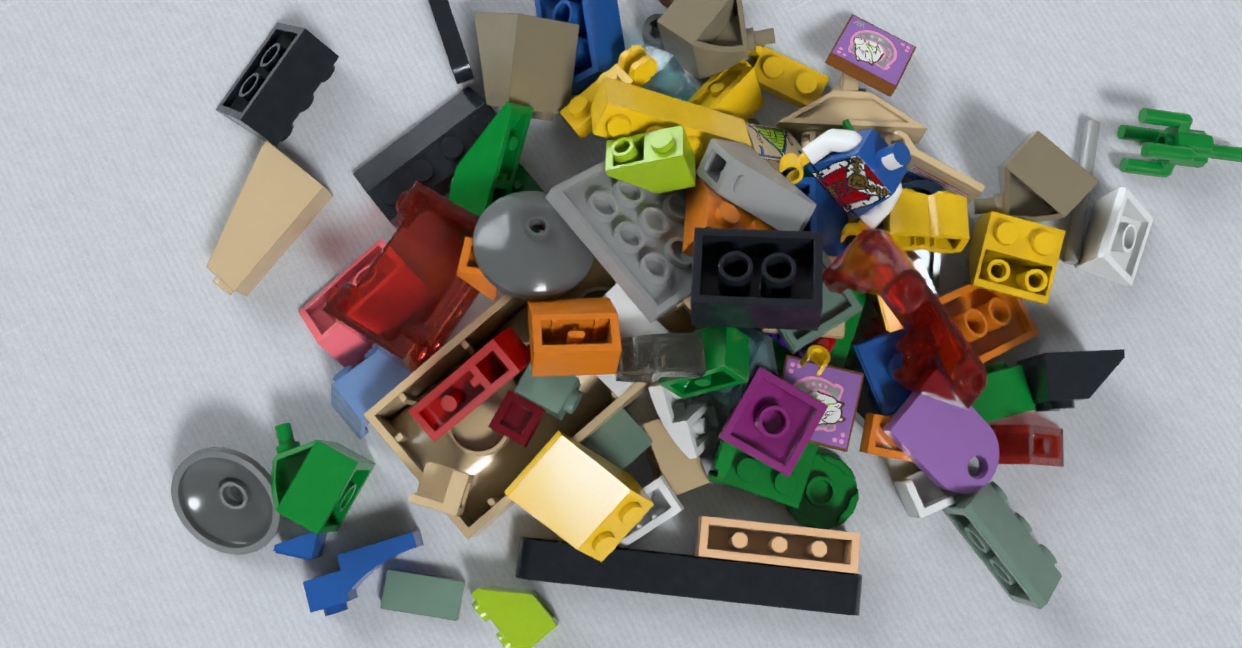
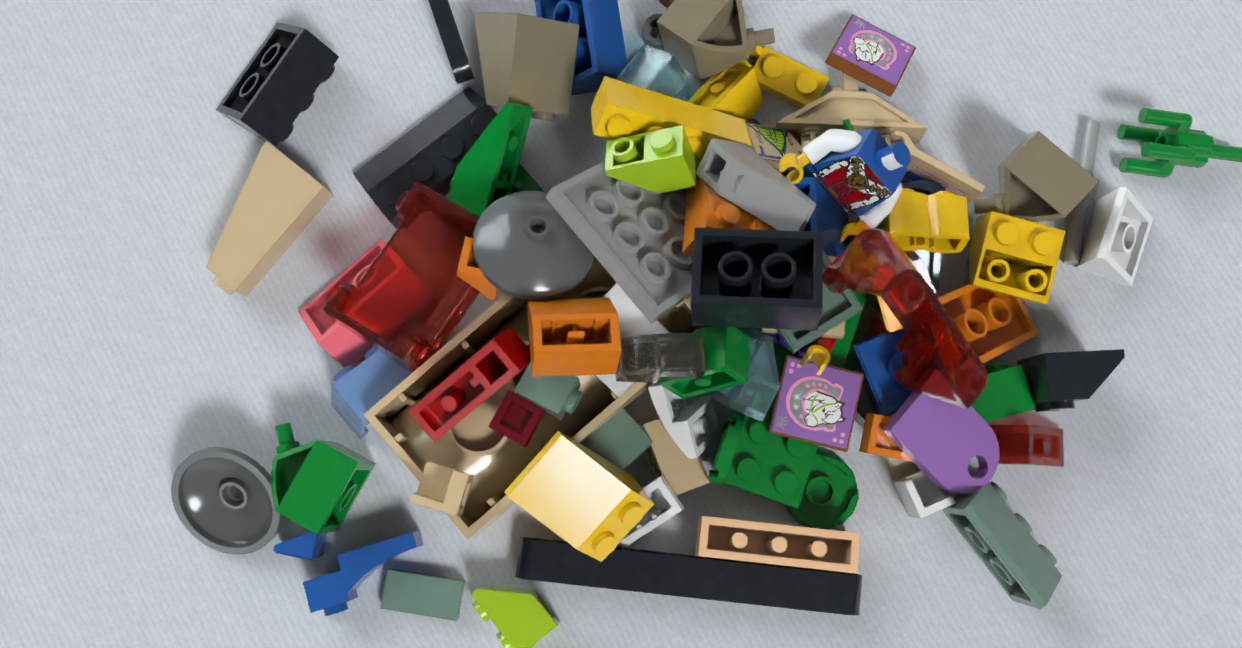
(632, 68): yellow hinge -> none
(773, 421): magenta slope -> none

